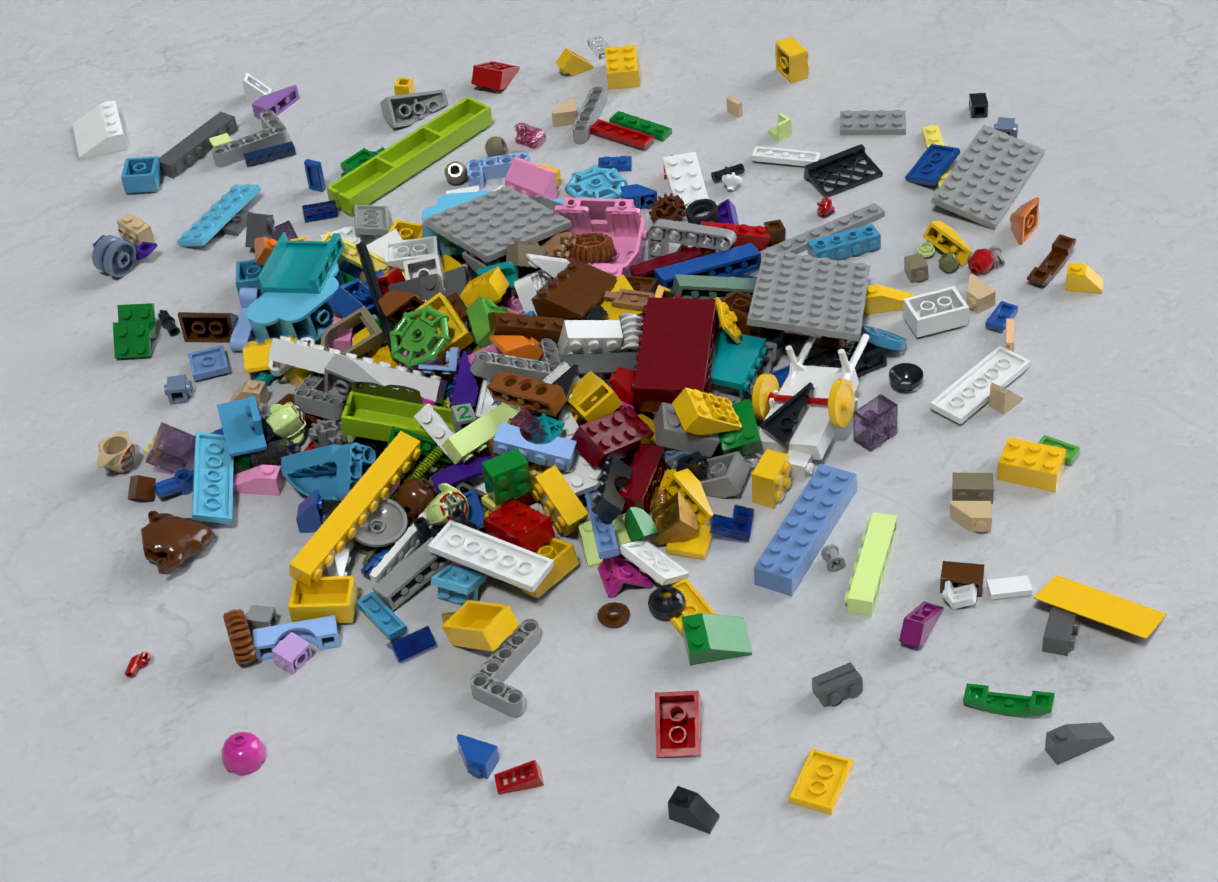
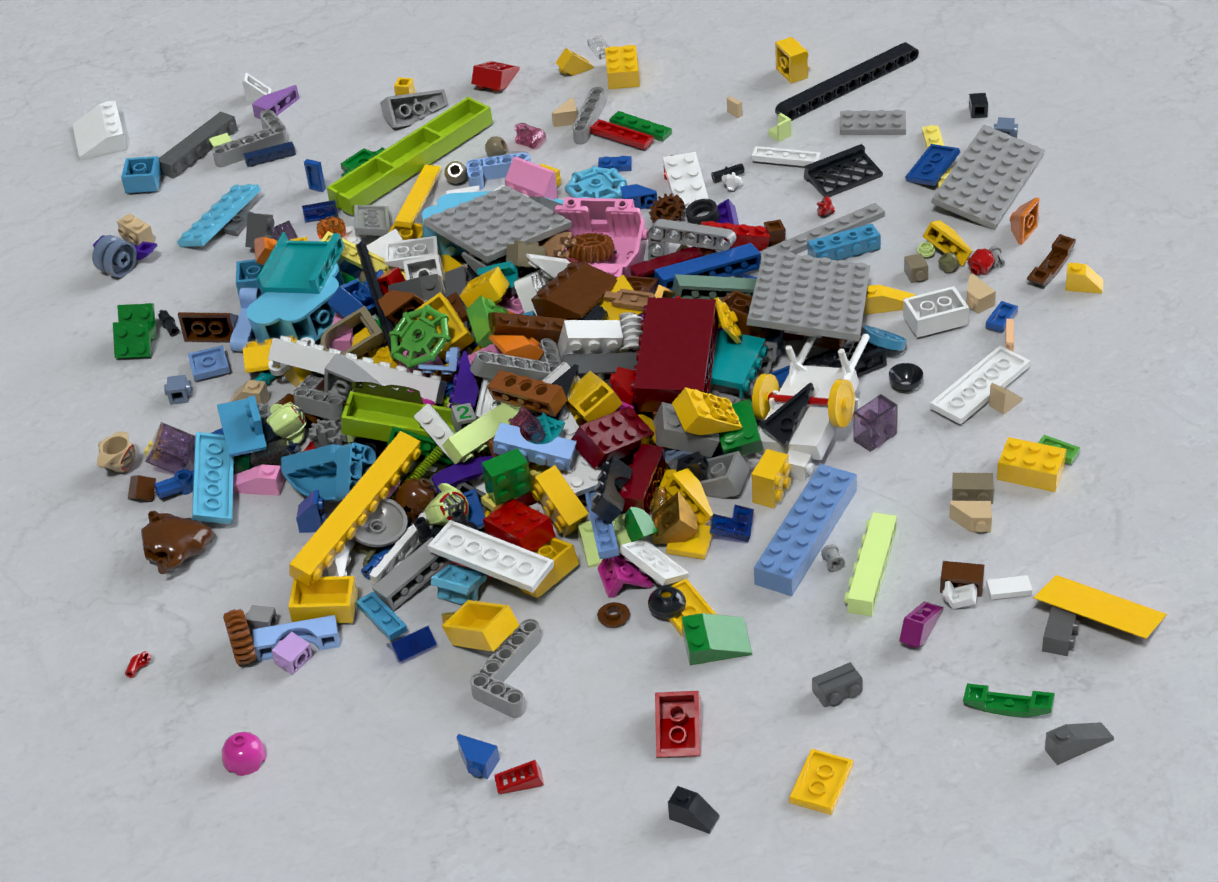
(331, 224): none -> clear orange gear
(417, 196): none -> yellow tile
(847, 81): none -> black beam

